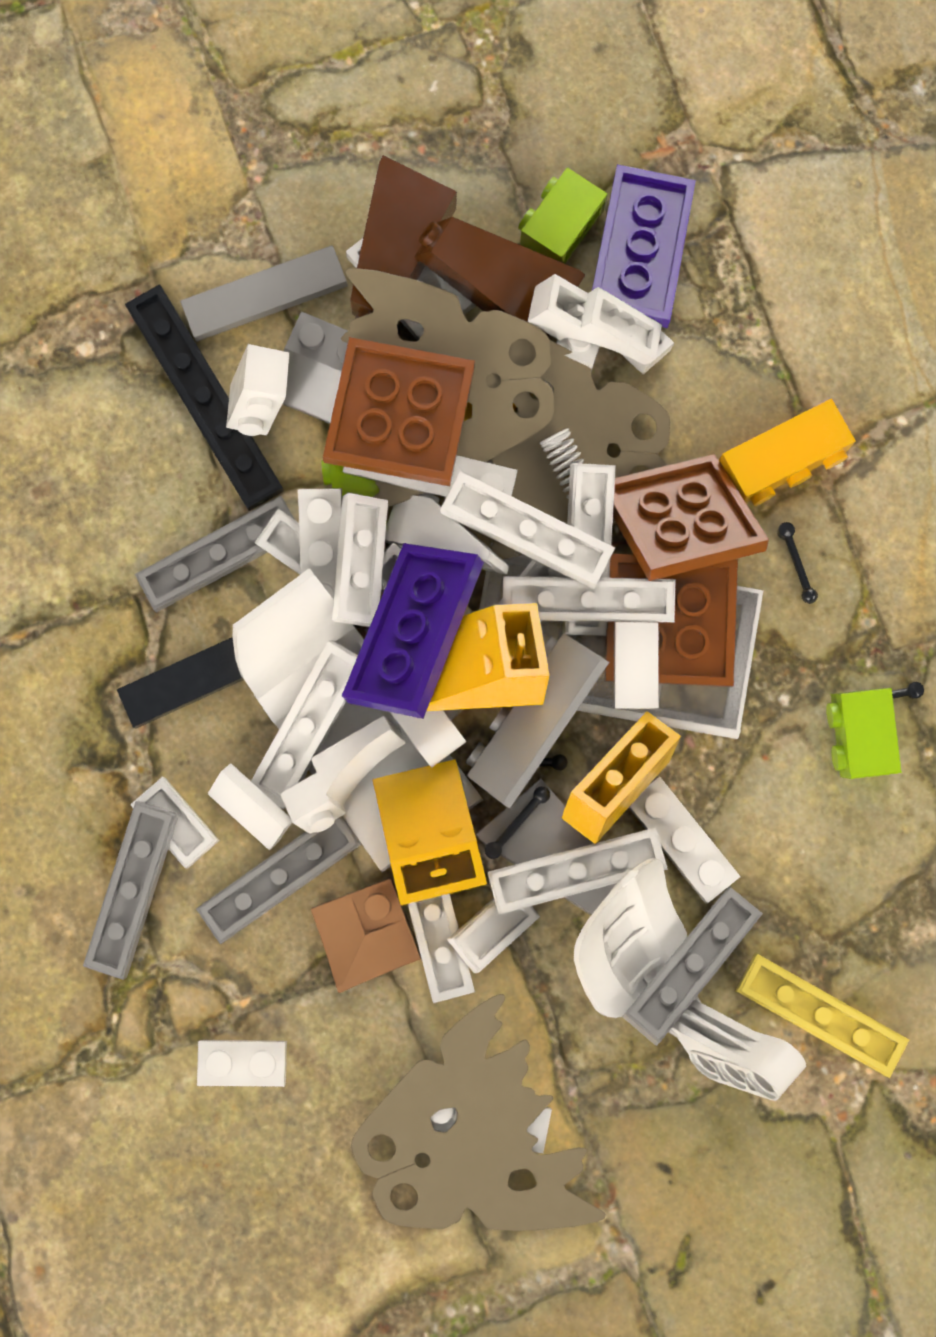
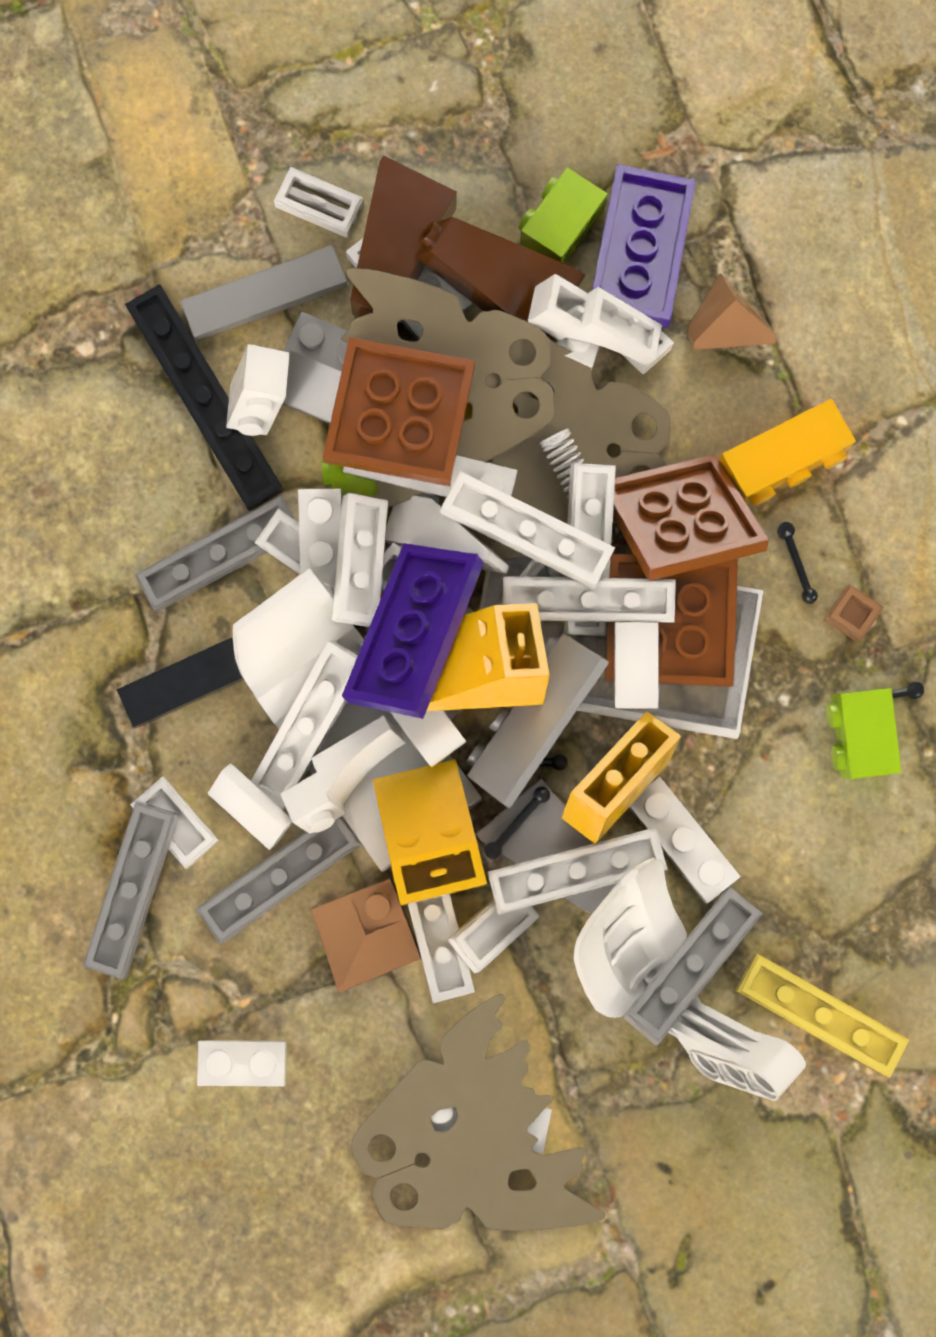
(349, 216): none -> white tile
(727, 320): none -> medium nougat slope
(853, 613): none -> medium nougat tile

